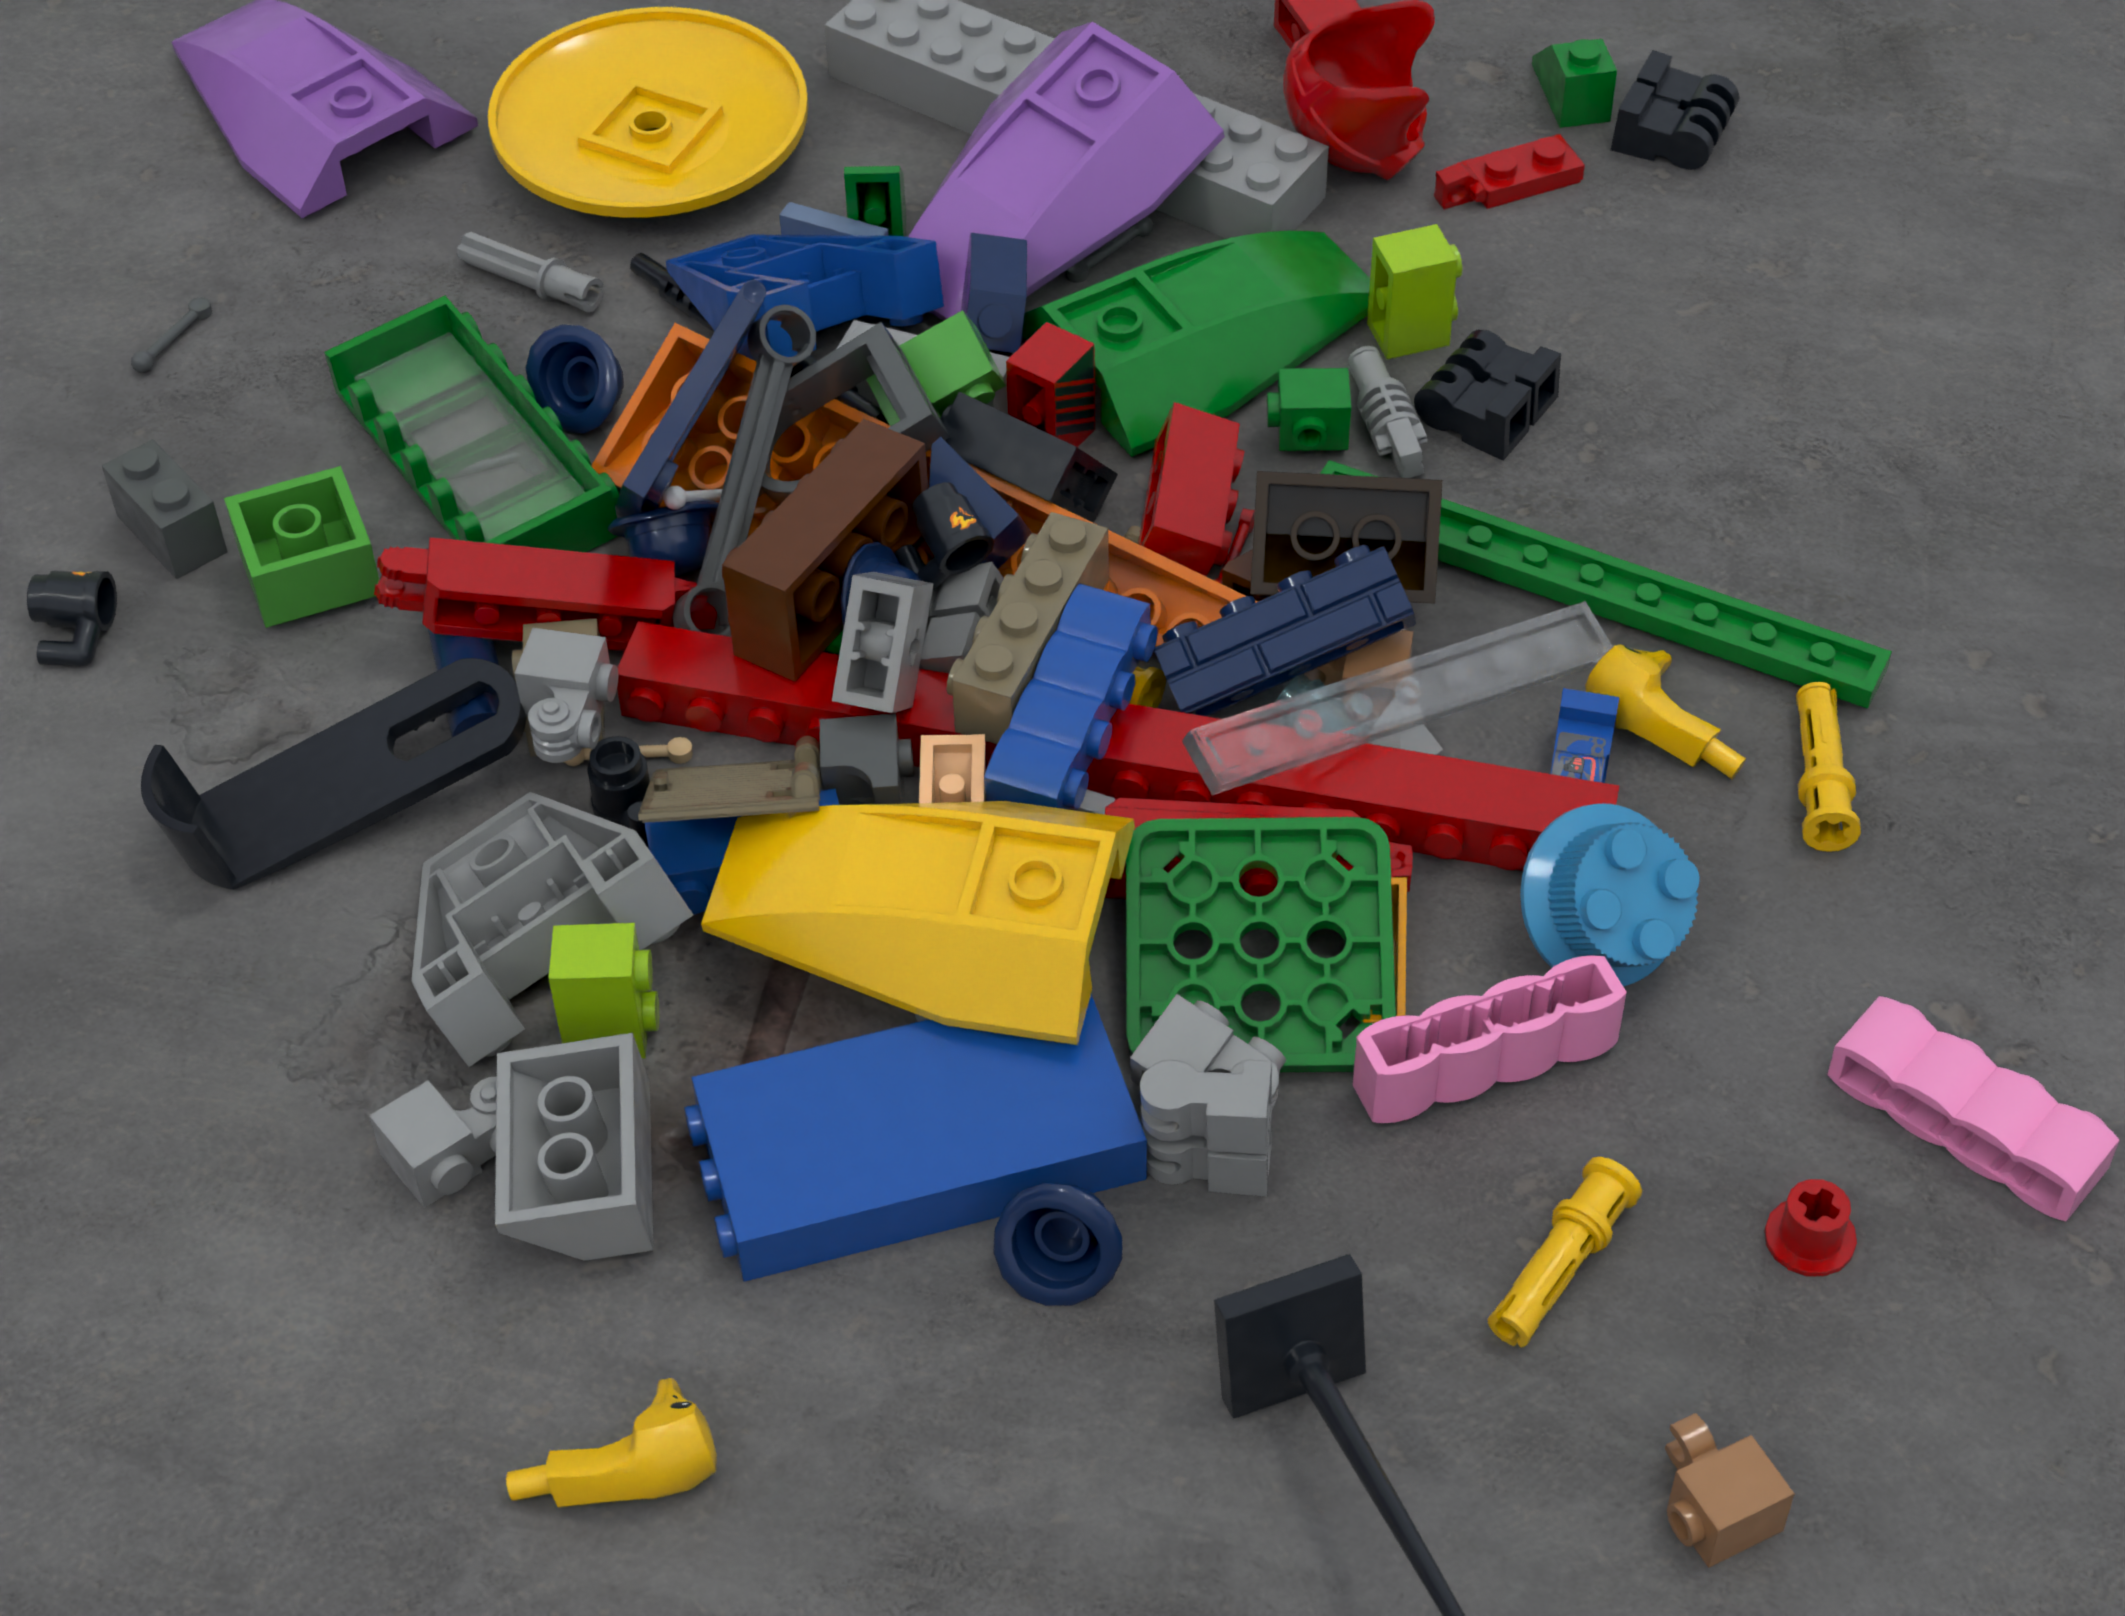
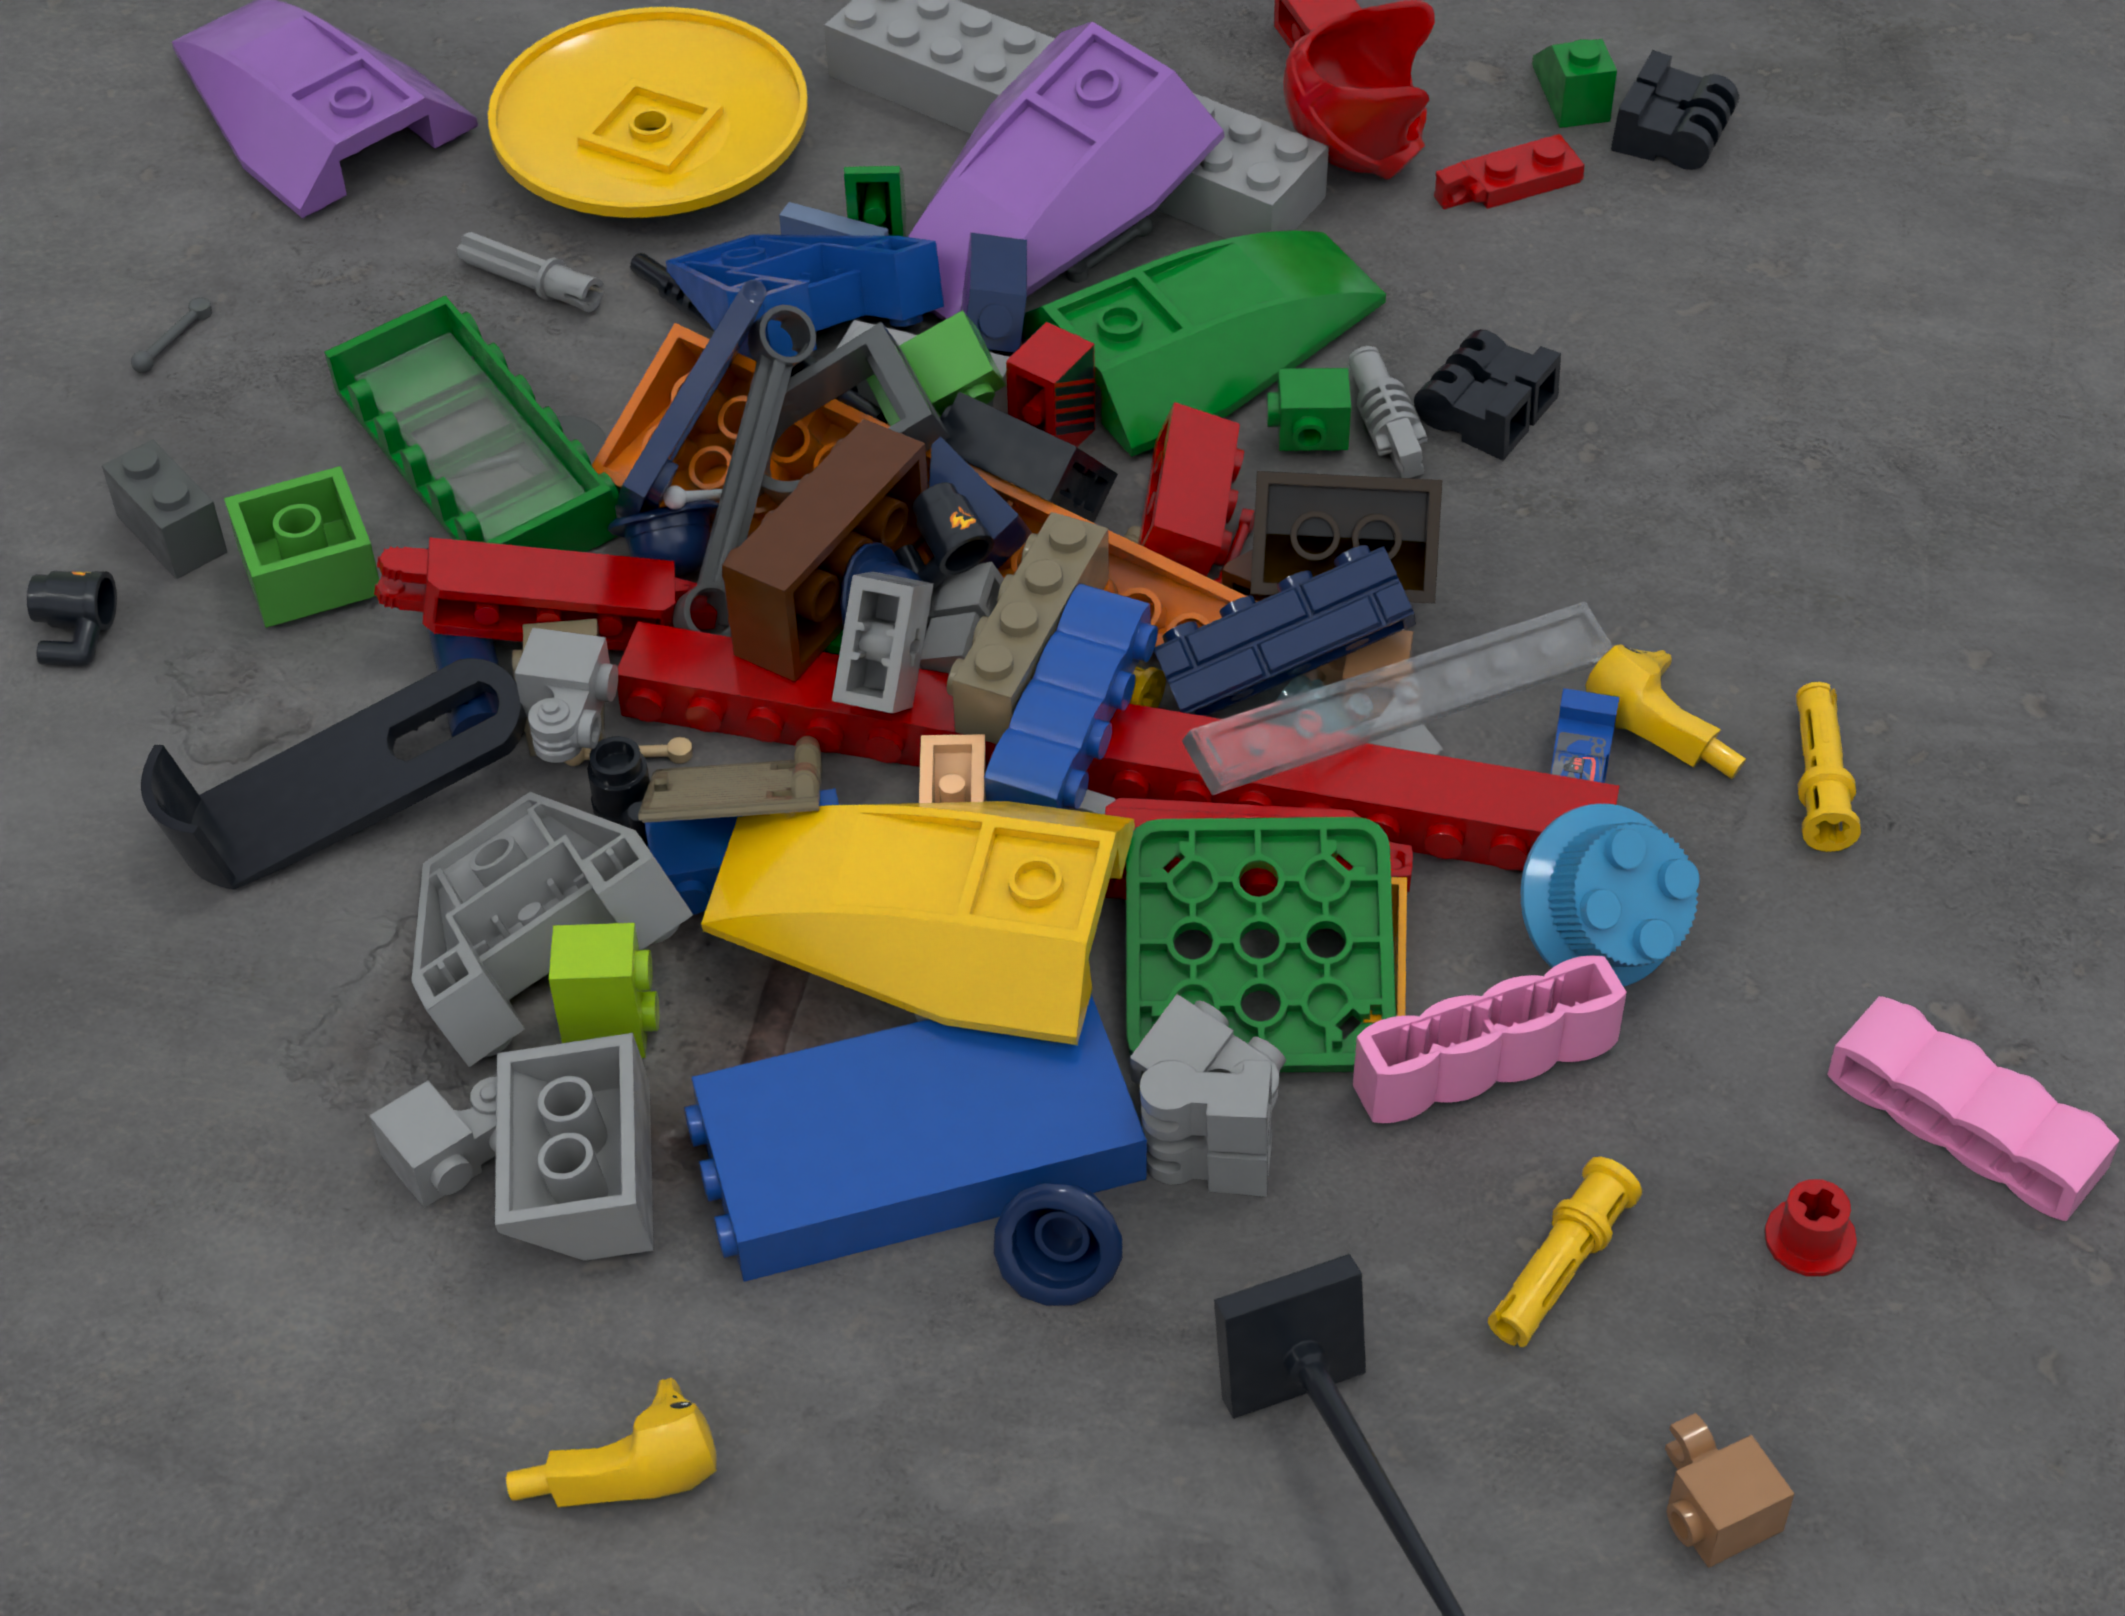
(574, 376): dark blue hat -> none
(865, 759): dark grey brick -> none
(1413, 291): lime brick -> none
(1655, 602): green plate -> none

